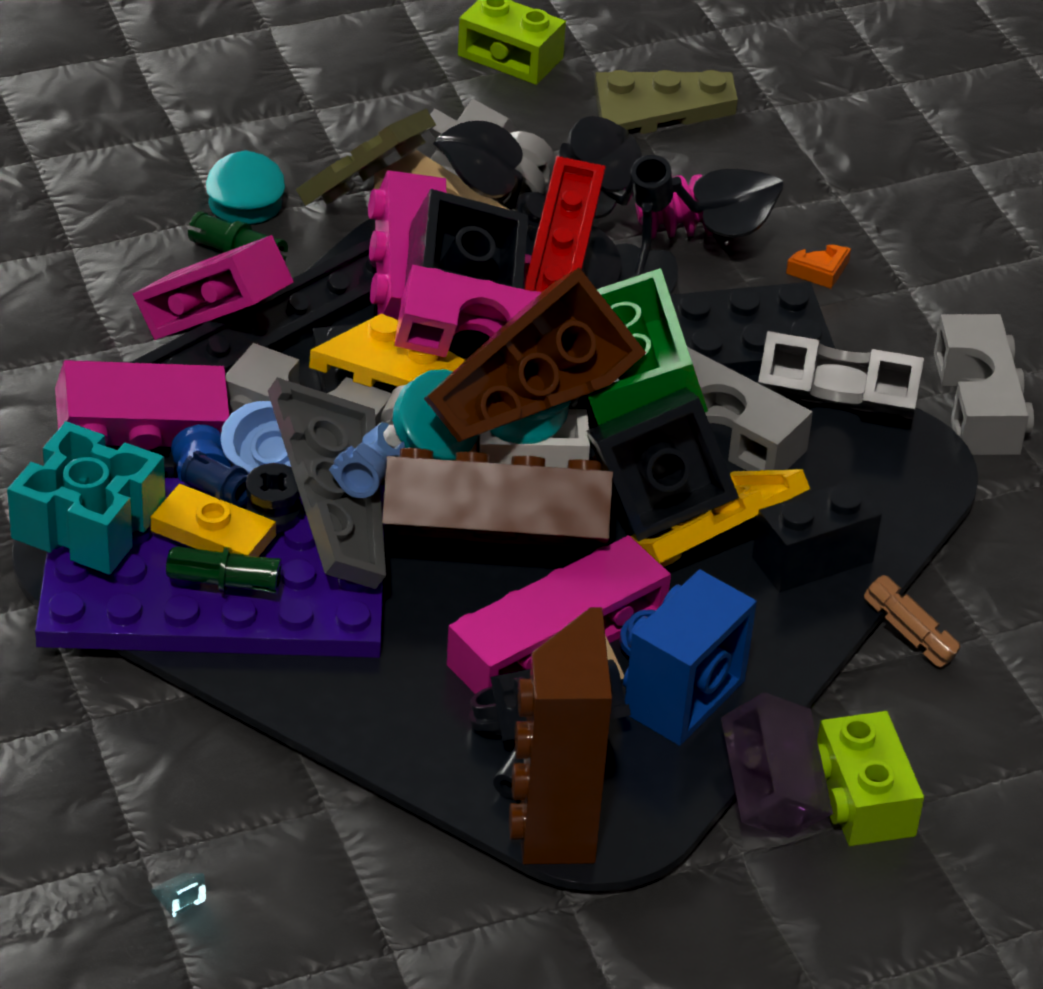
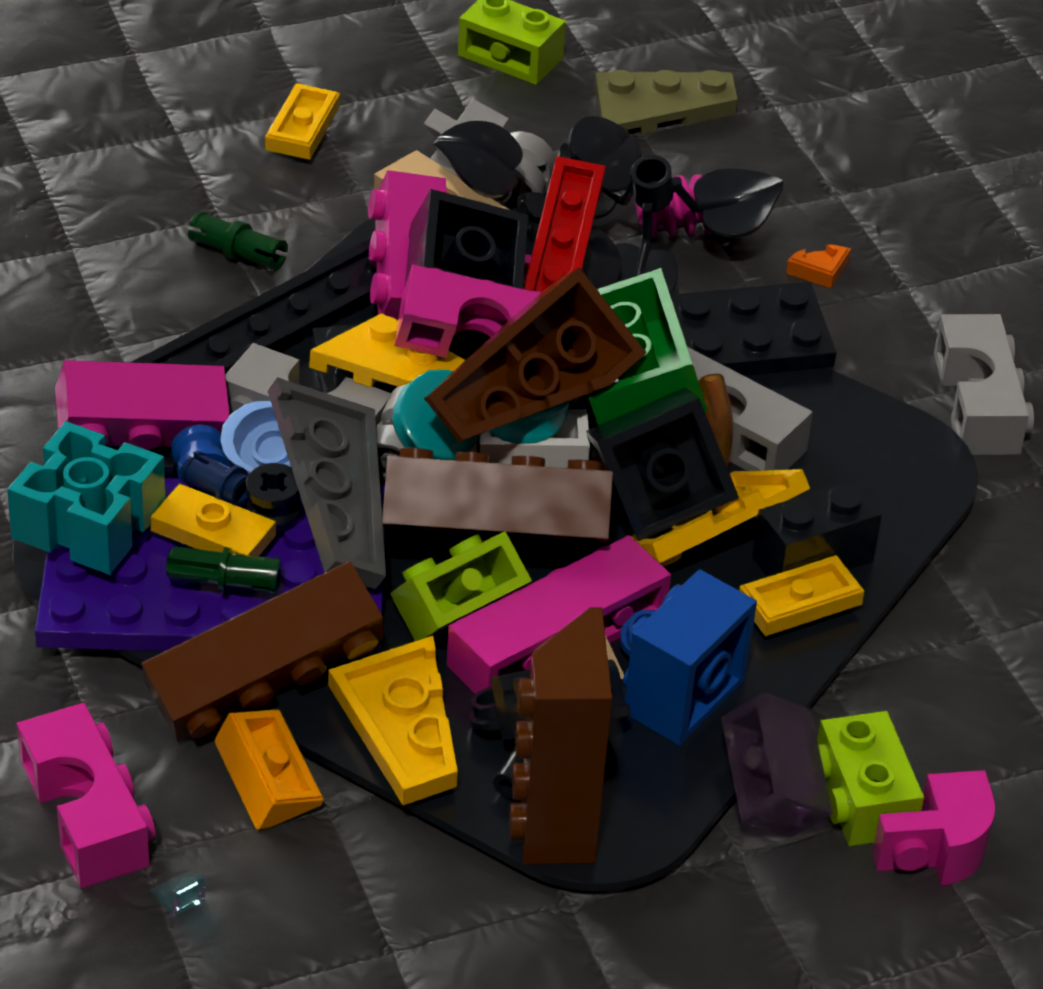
(104, 828): none -> dark pink arch
(213, 287): dark pink brick -> none
(245, 188): teal piece -> none
(264, 652): none -> reddish brown brick
(267, 767): none -> light orange slope
(302, 121): none -> yellow plate
(364, 467): medium blue piece -> none
(367, 158): olive wing -> none
(401, 717): none -> yellow wing
(459, 586): none -> lime brick
(719, 411): none -> clear orange arm
(803, 595): none -> yellow plate
(852, 379): light grey arch -> none
(912, 621): medium nougat axle -> none
(946, 833): none -> dark pink brick

